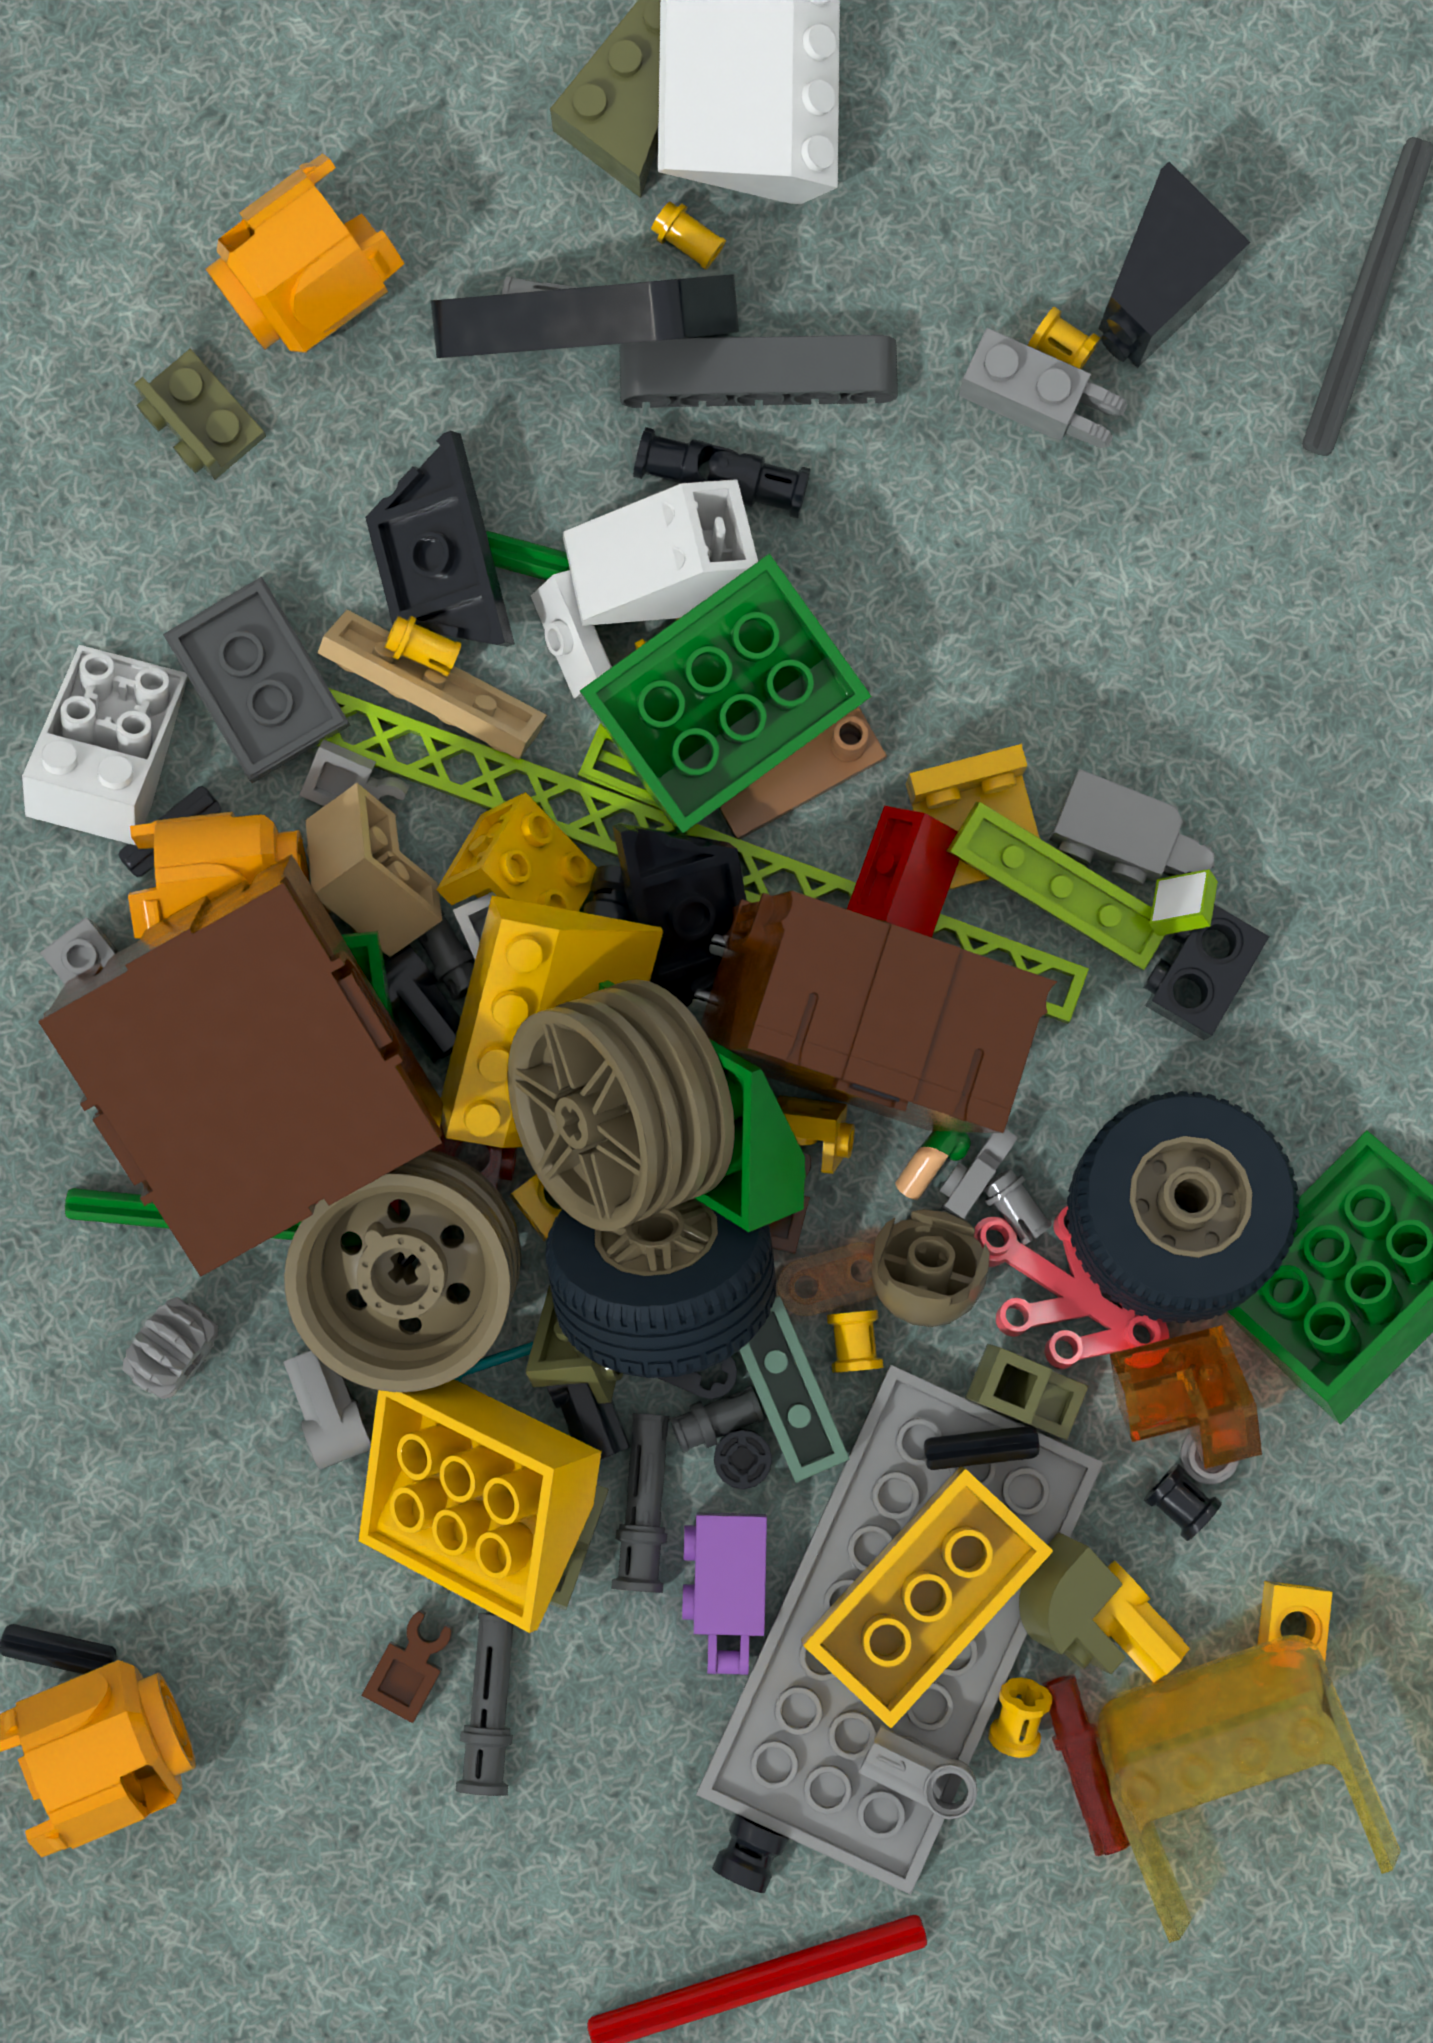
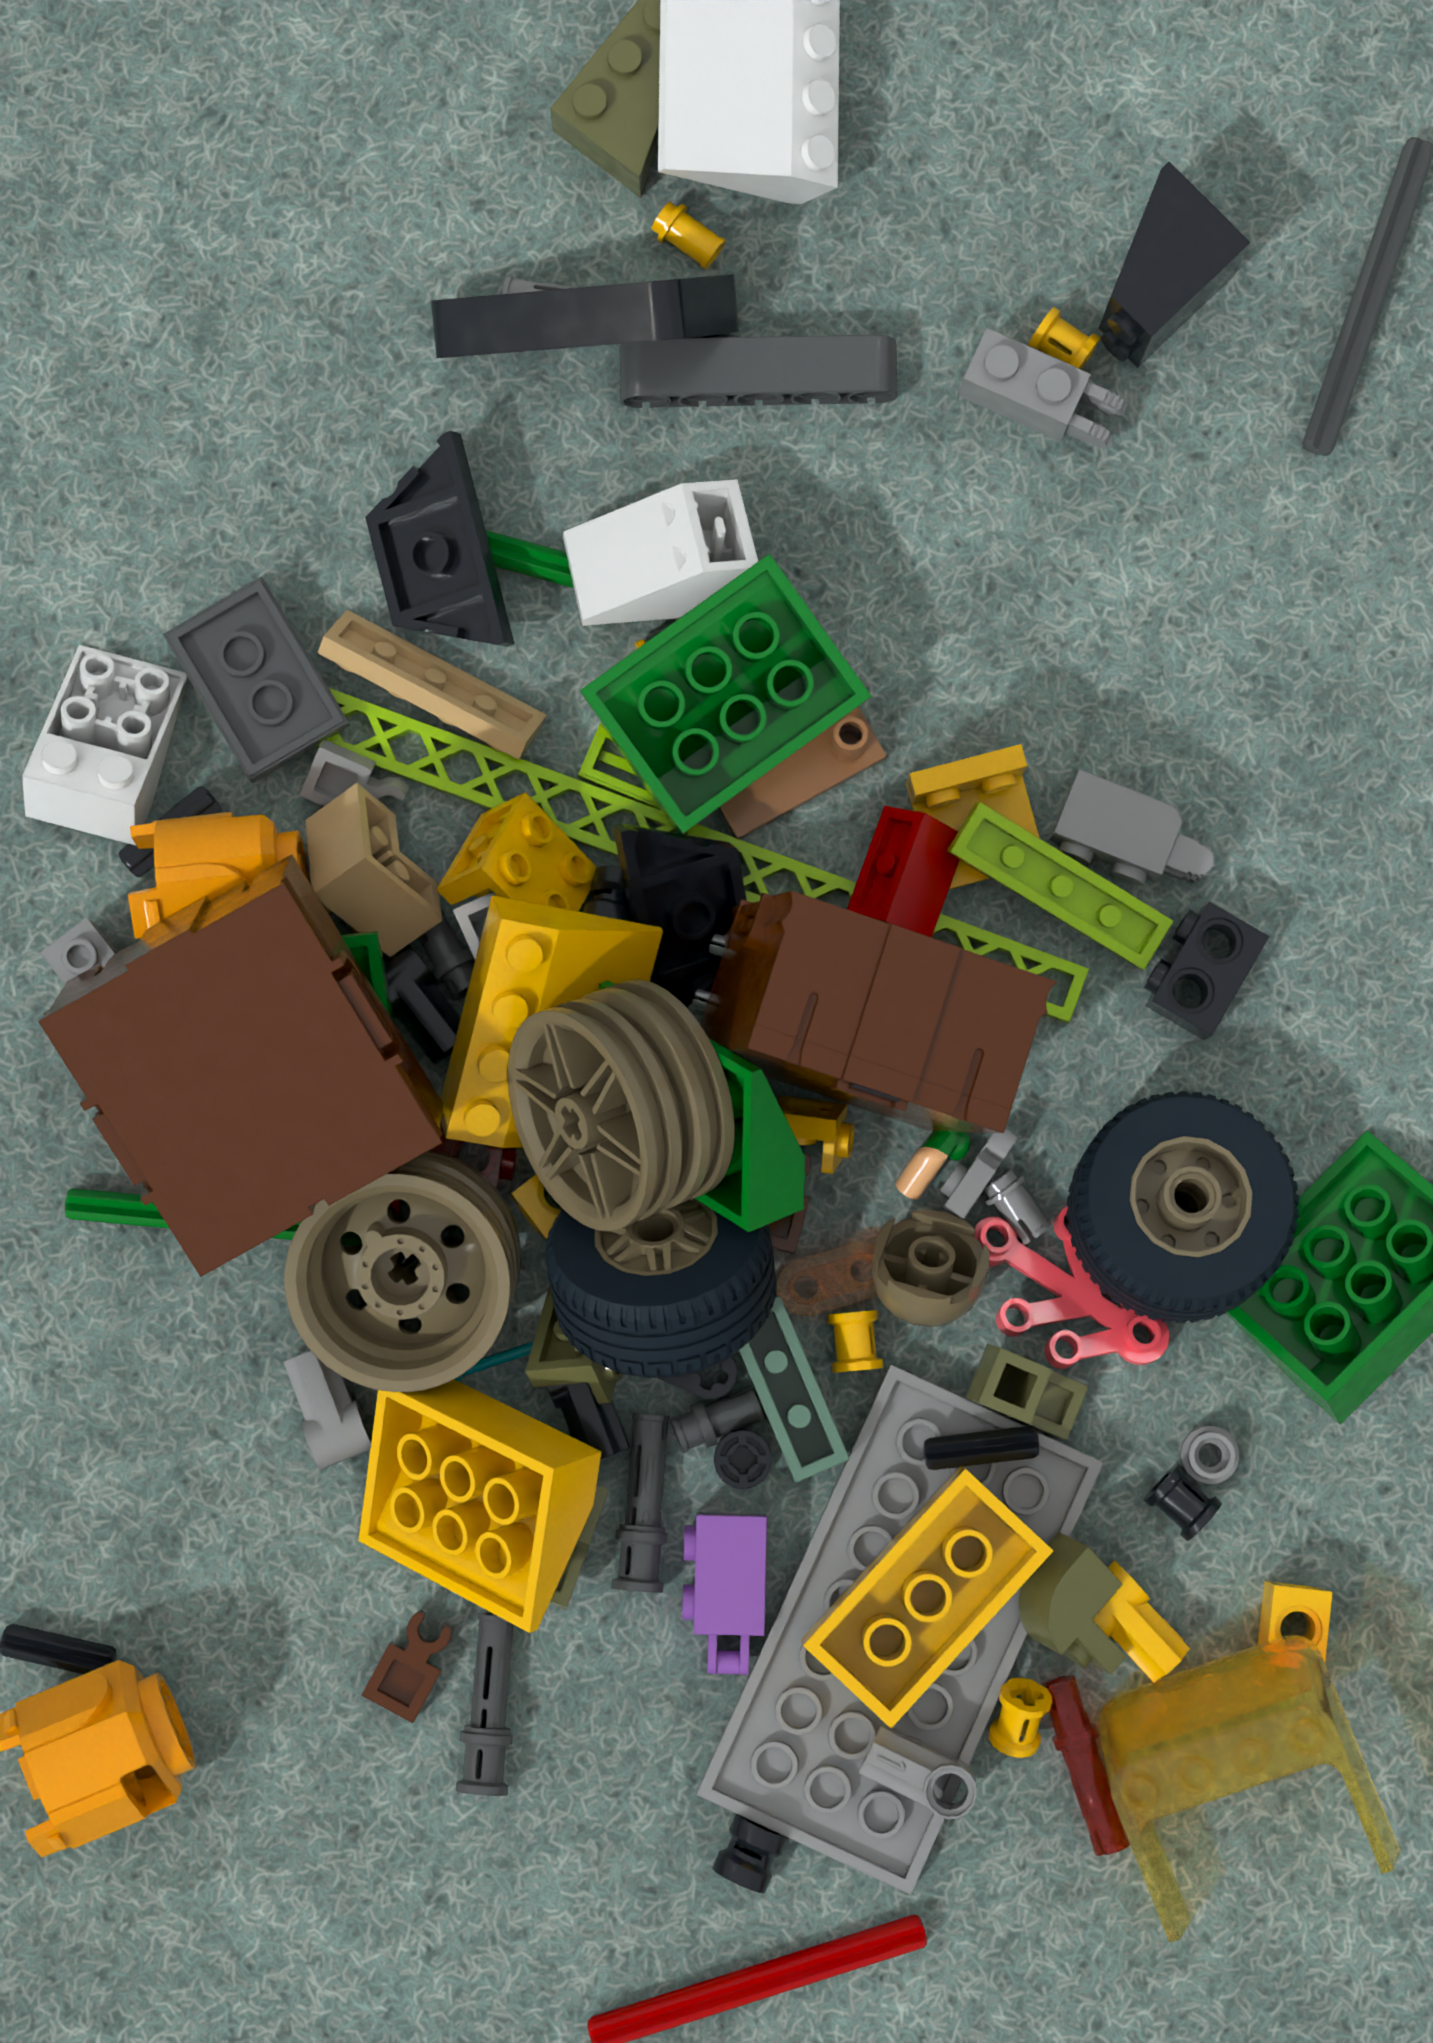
(170, 1348): light grey gear -> none
(200, 413): olive bracket -> none
(296, 265): light orange piece -> none
(422, 645): yellow pin -> none
(574, 645): white plate -> none
(756, 479): black piece -> none
(1183, 902): tile -> none
(1189, 1385): clear orange brick -> none

